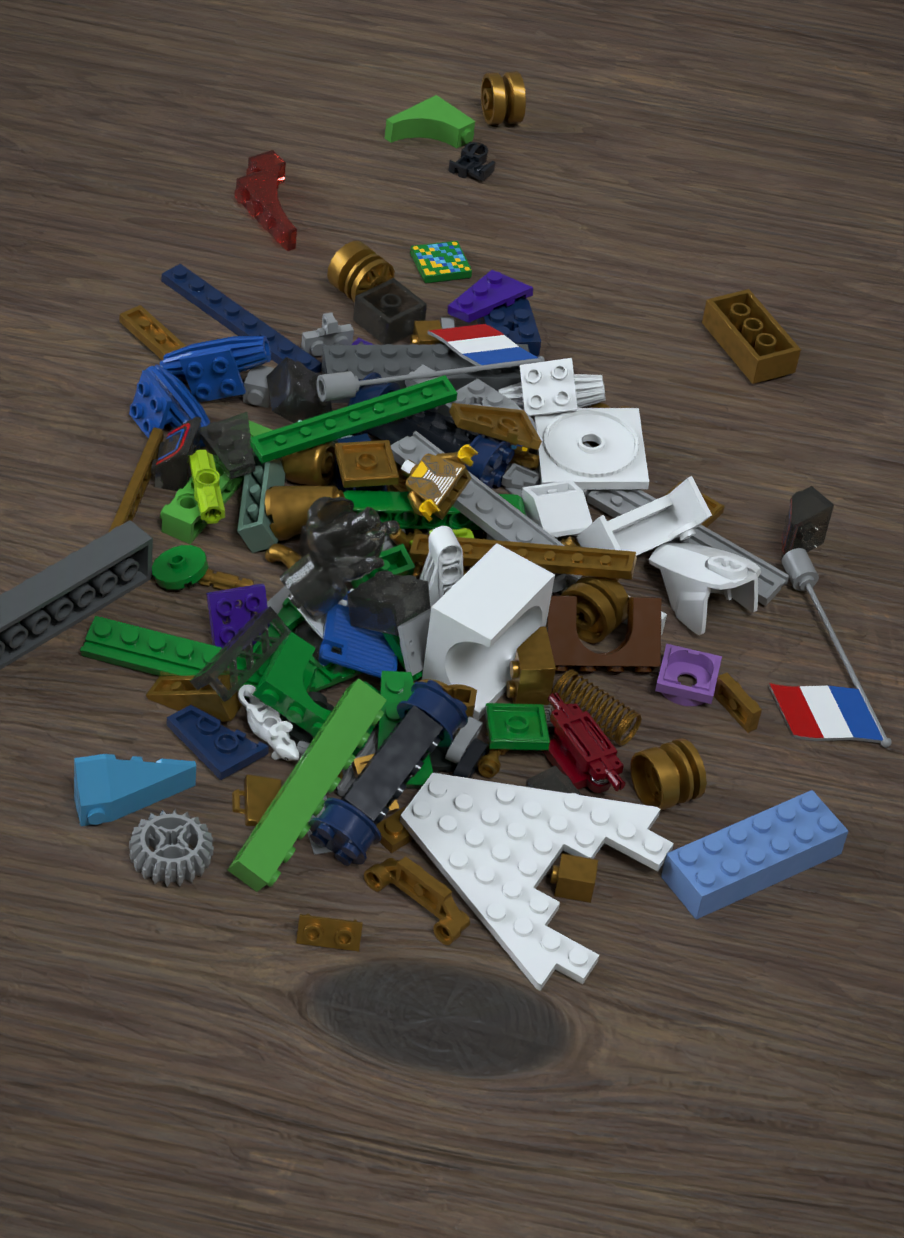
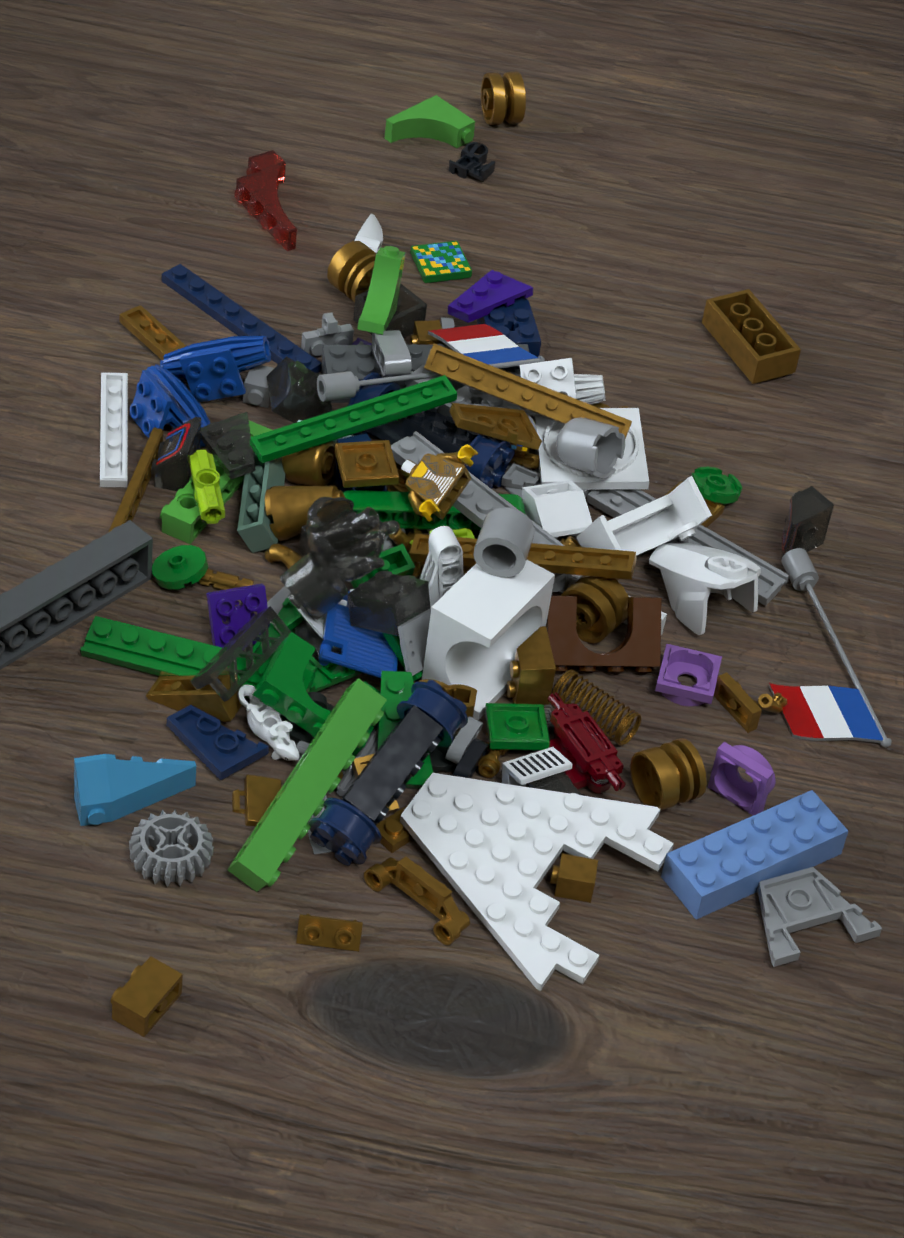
(114, 430): none -> white tile
(146, 996): none -> pearl gold brick
(371, 233): none -> white piece
(383, 290): none -> bright green arch
(391, 353): none -> light grey beam
(504, 542): none -> light grey piece
(516, 389): none -> pearl gold plate
(534, 767): none -> white panel
(590, 446): none -> light grey cylinder
(716, 486): none -> green plate
(730, 785): none -> medium lavender piece
(773, 704): none -> pearl gold arm
(801, 902): none -> light grey wing

